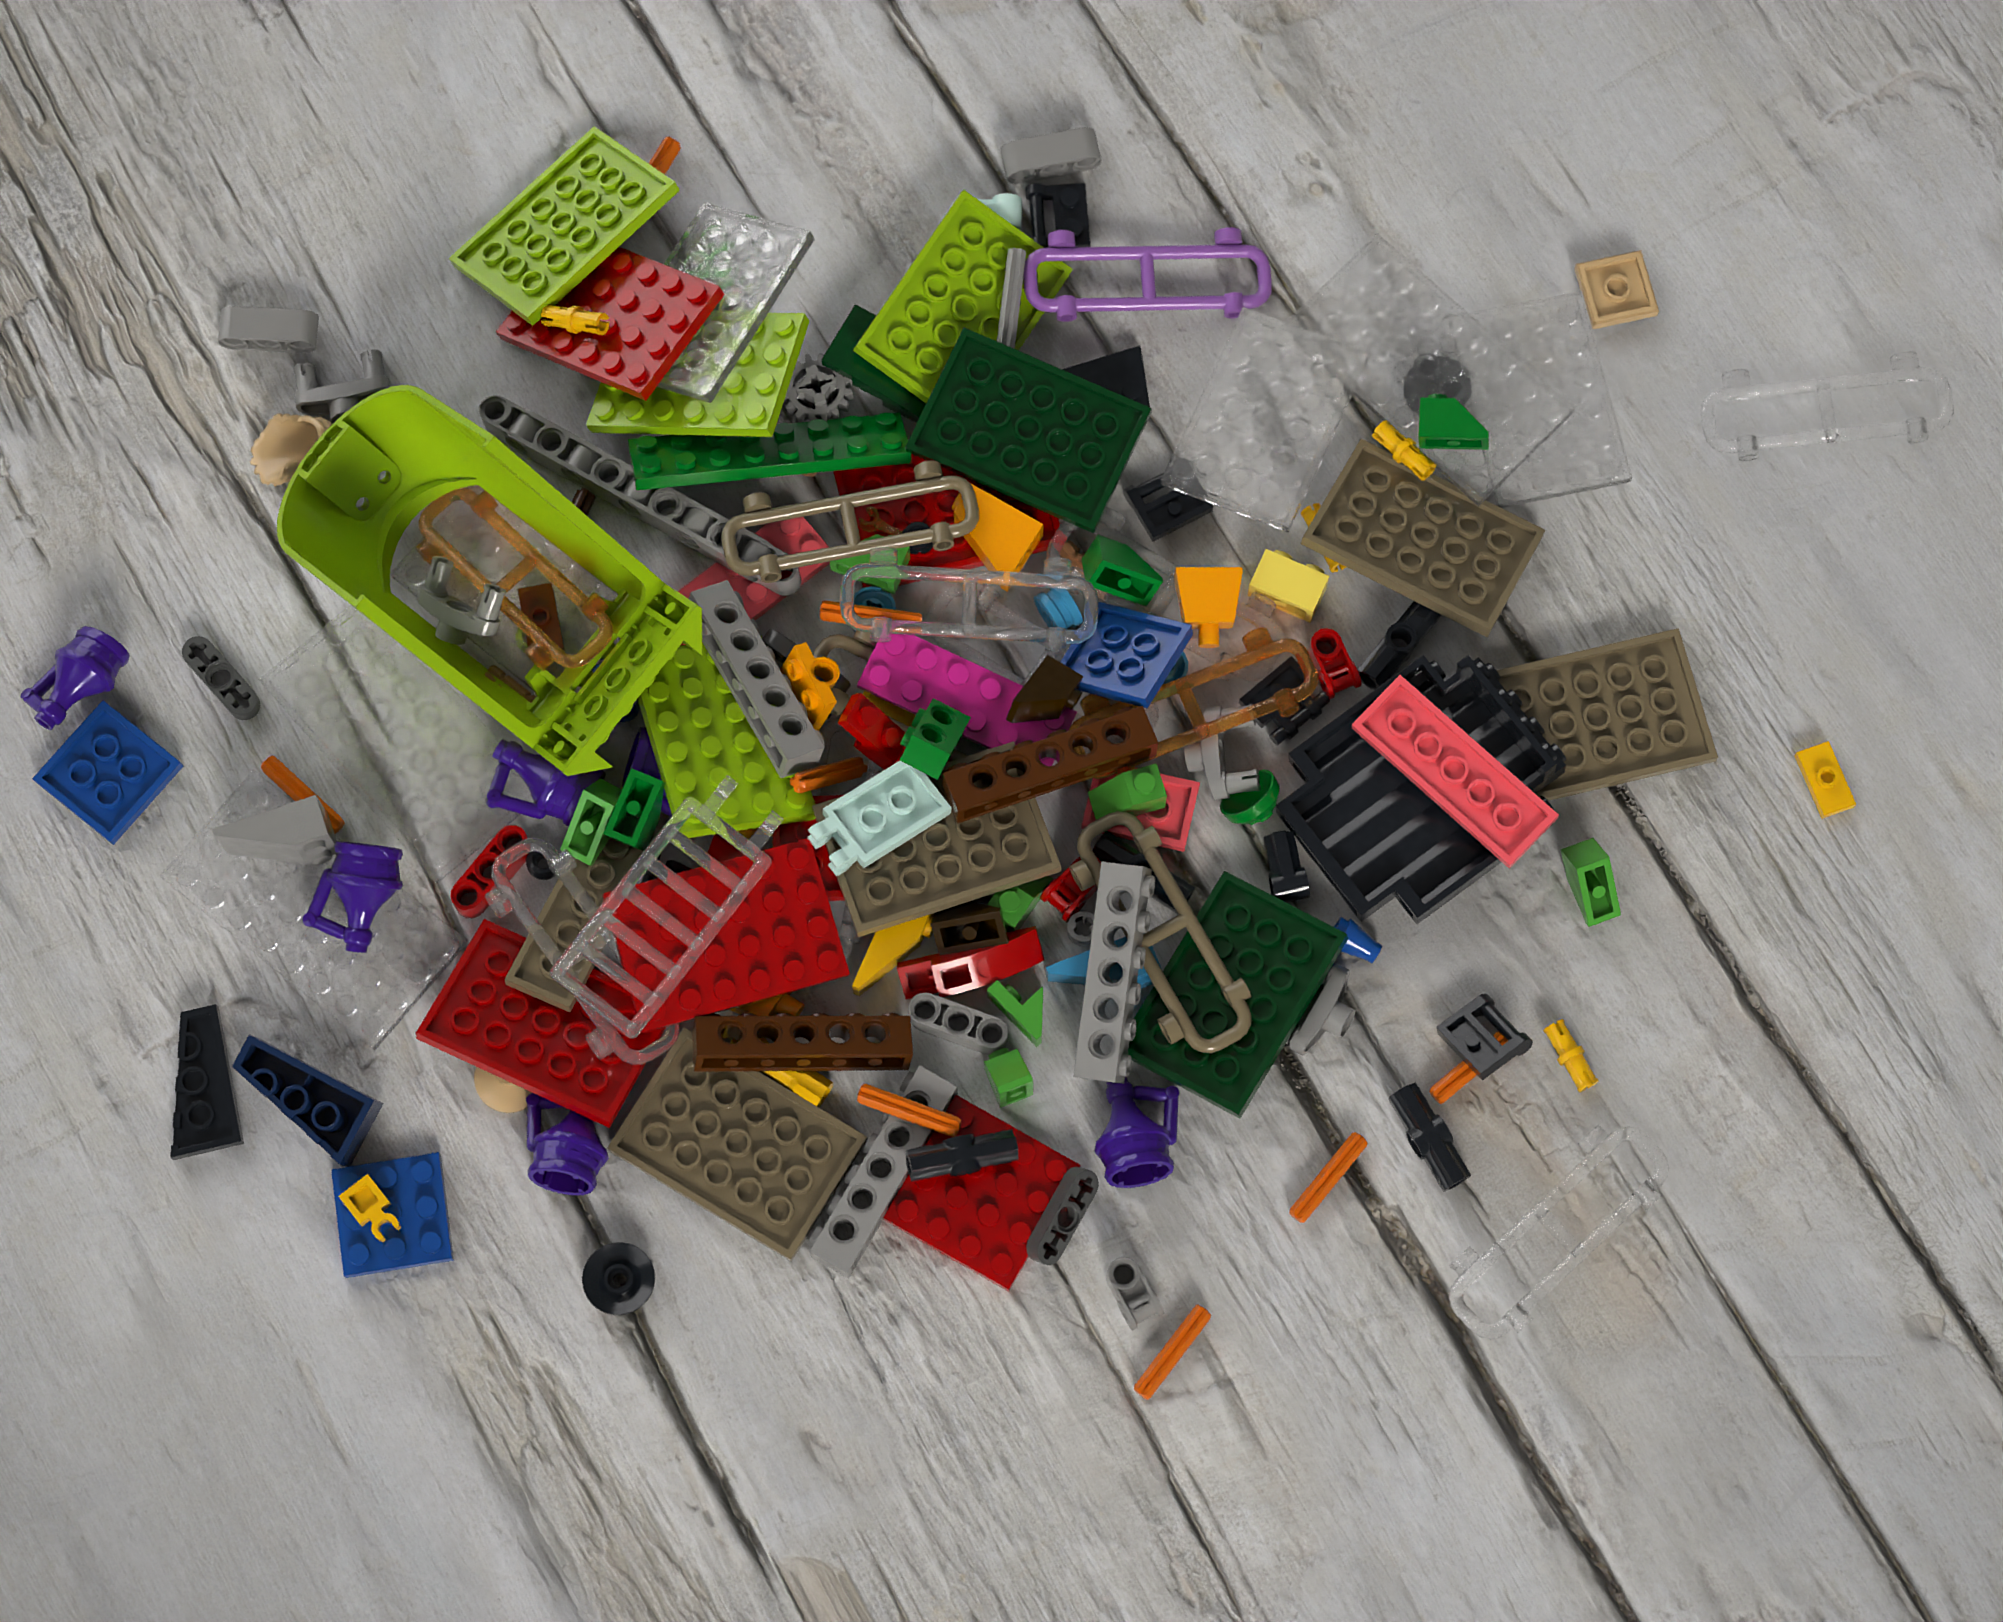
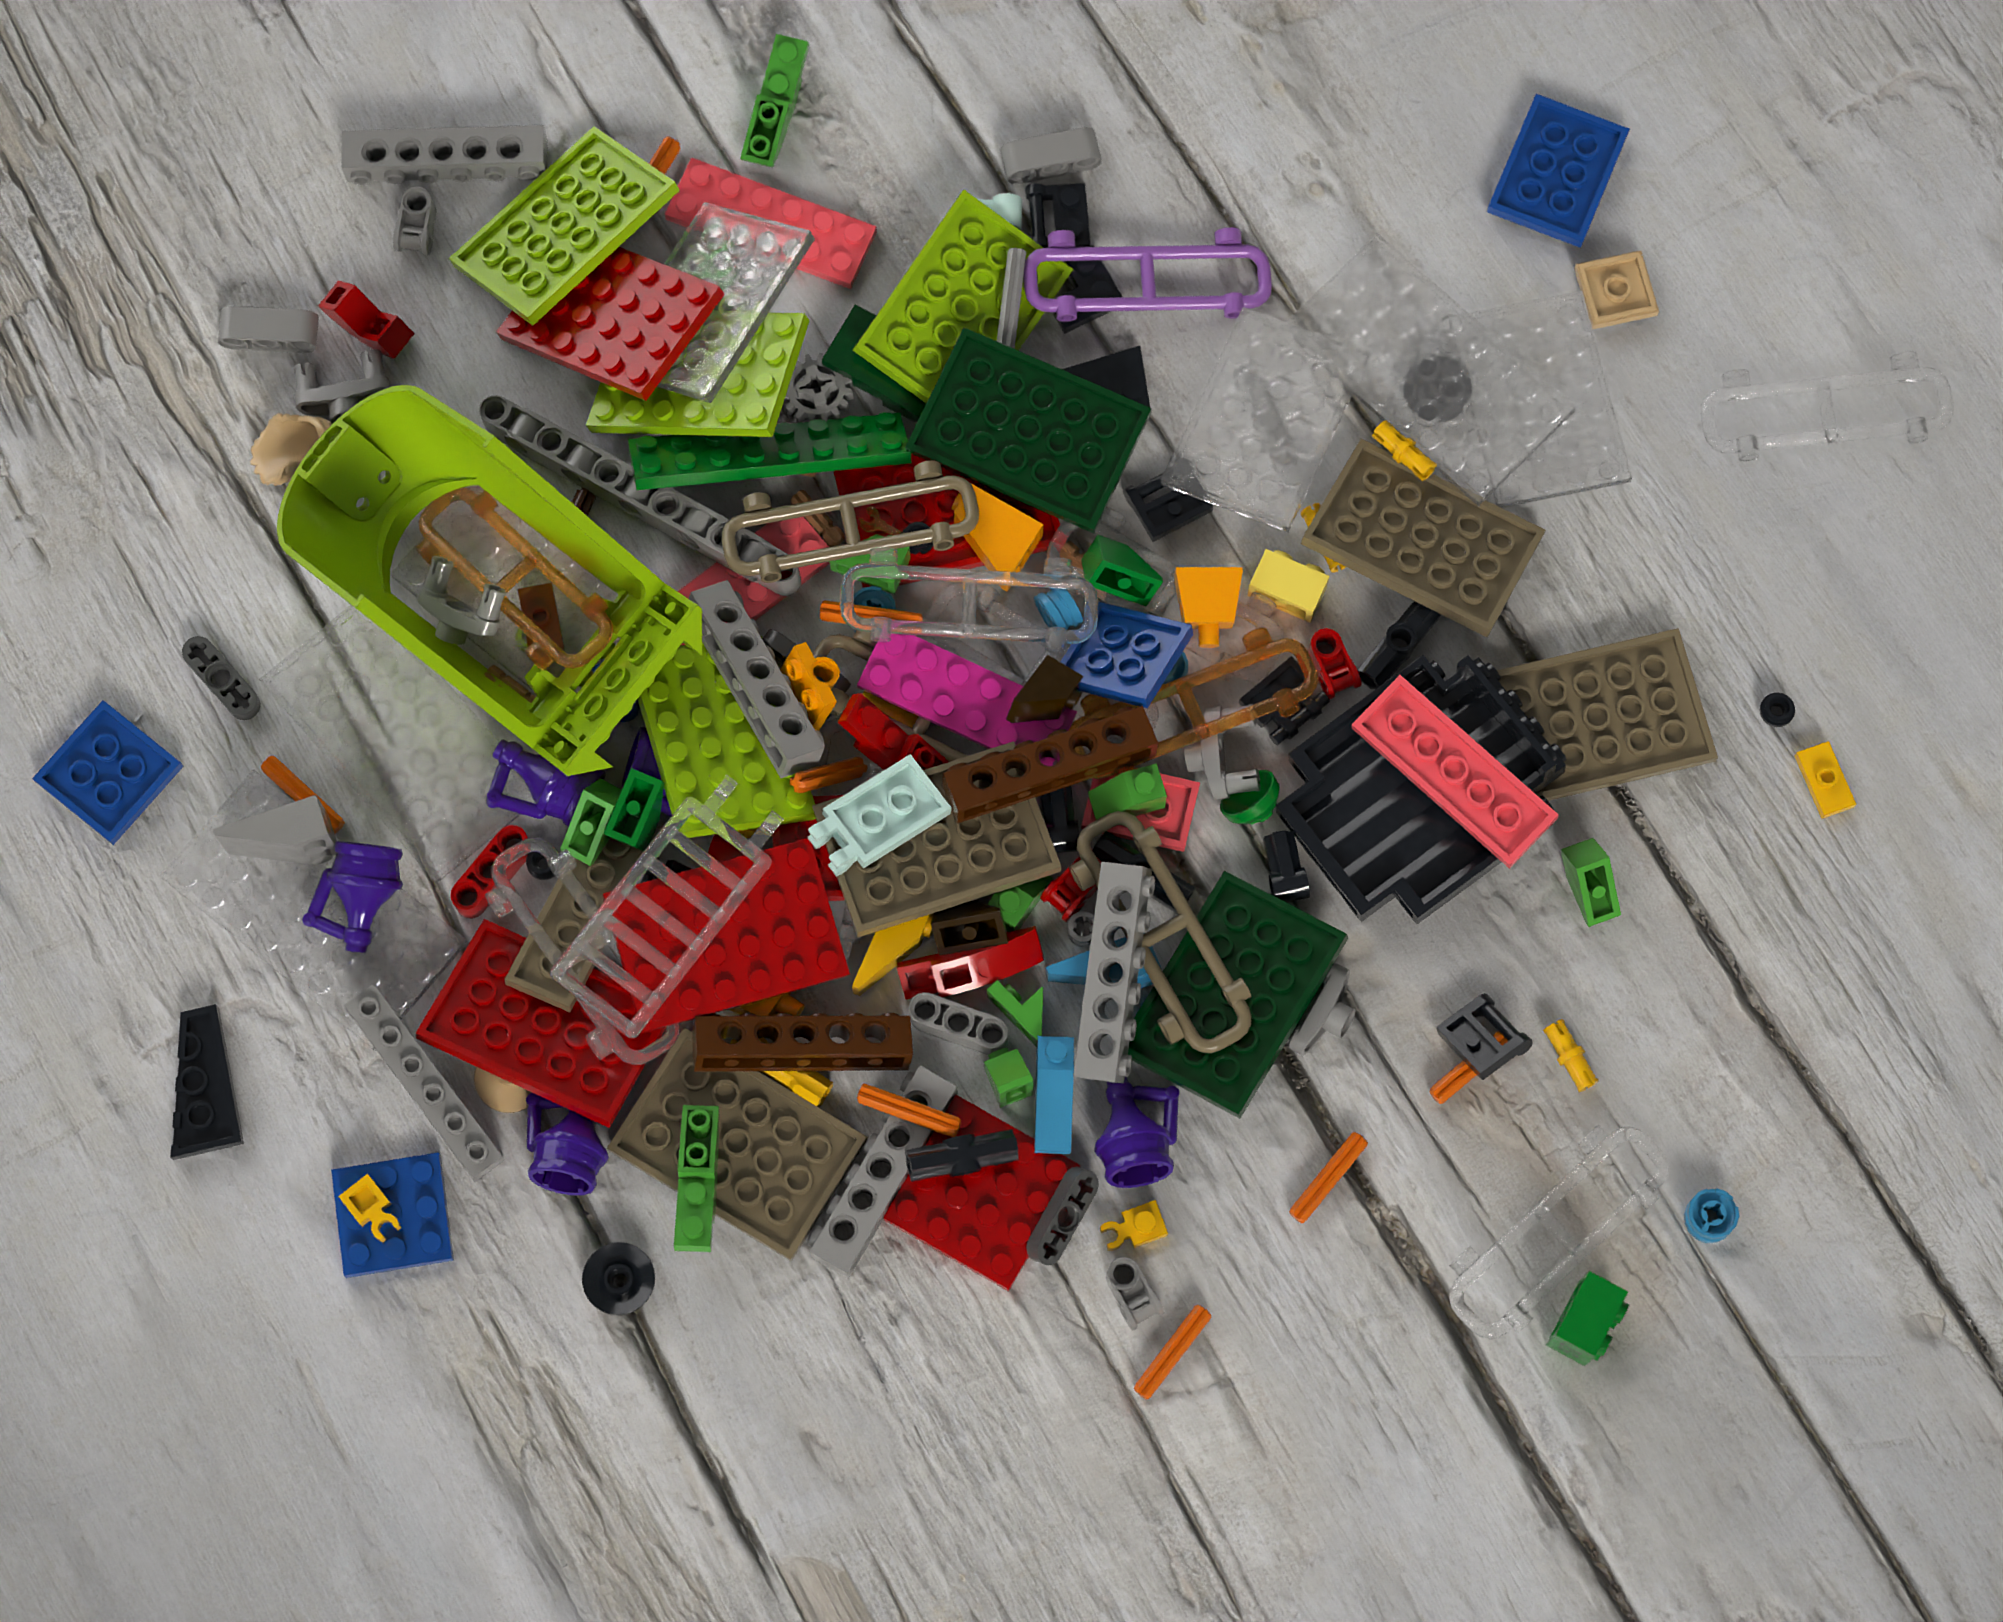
(81, 670): dark purple piece -> none
(318, 1103): dark blue wedge -> none
(364, 321): none -> red brick
(415, 228): none -> light grey piece
(424, 1082): none -> light grey brick
(430, 143): none -> light grey brick
(575, 319): yellow pin -> none
(697, 1178): none -> bright green slope
(776, 101): none -> bright green slope
(820, 522): none -> medium nougat axle
(839, 239): none -> coral plate
(933, 737): green brick -> none
(1054, 1094): none -> dark azure slope
(1060, 819): none -> black piece
(1091, 281): none -> black plate
(1140, 1225): none -> yellow plate
(1359, 942): blue cone -> none
(1429, 1137): black piece -> none
(1449, 425): green slope -> none
(1558, 170): none -> blue plate
(1587, 1318): none -> green brick
(1696, 1215): none -> dark azure wheel
(1782, 701): none -> black plate

